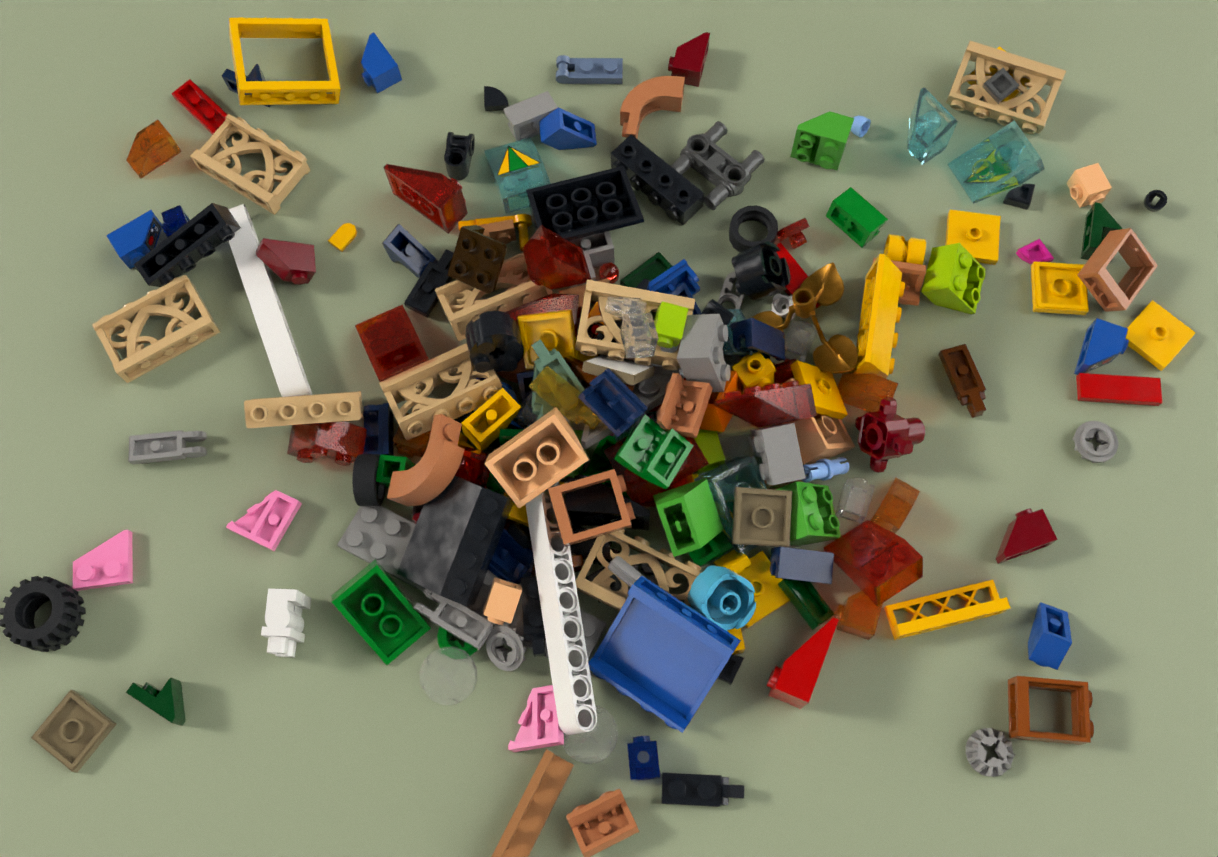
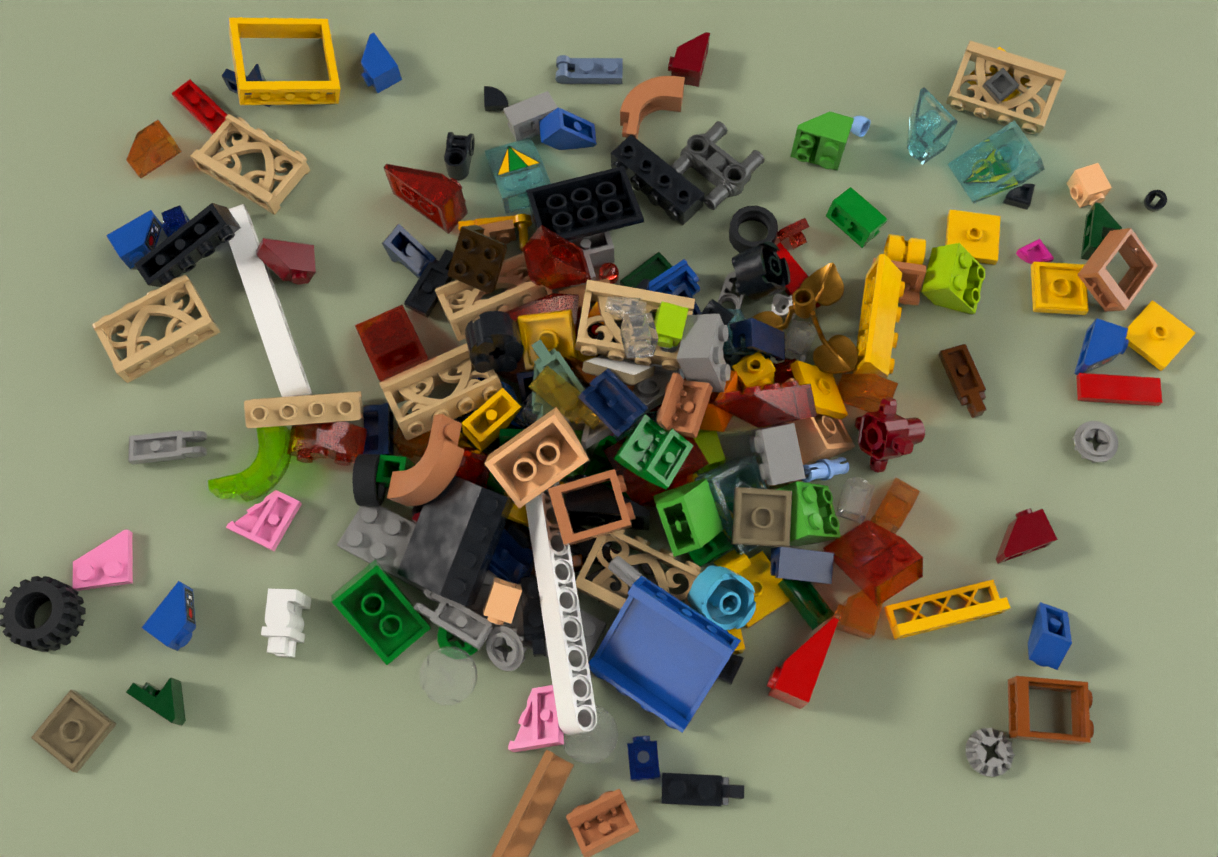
(174, 618): none -> blue slope
(263, 473): none -> clear neon green arch
(343, 236): yellow piece -> none

